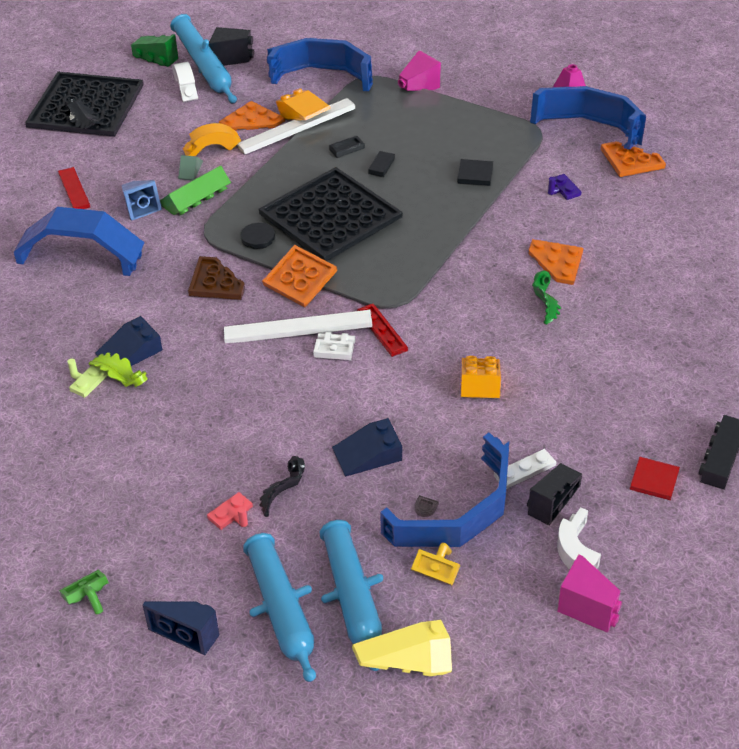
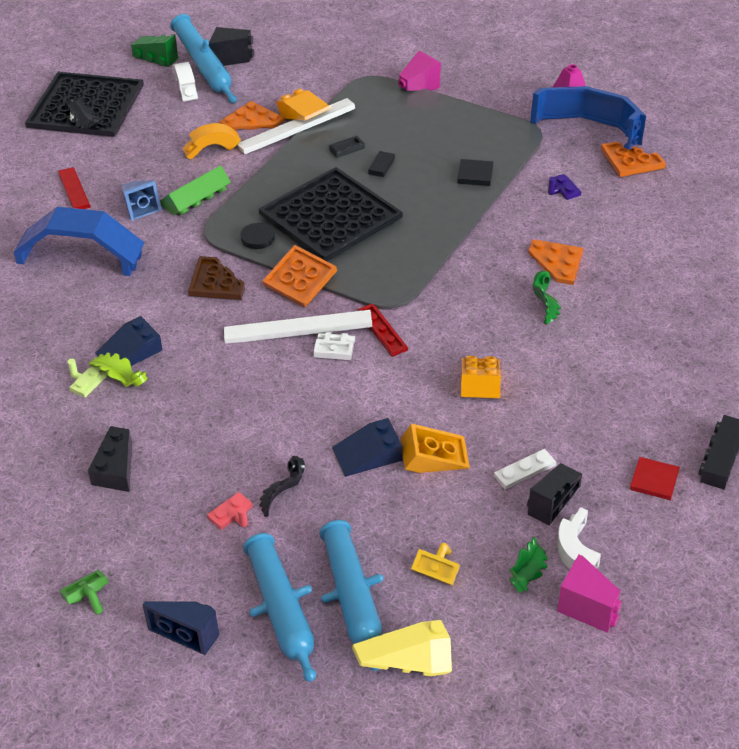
(113, 461): none -> black wedge
(189, 167): sand green slope -> none
(320, 54): blue panel -> none
(425, 506): clear smoke tile -> none
(433, 450): none -> light orange slope
(461, 530): blue panel -> none
(528, 565): none -> green plant

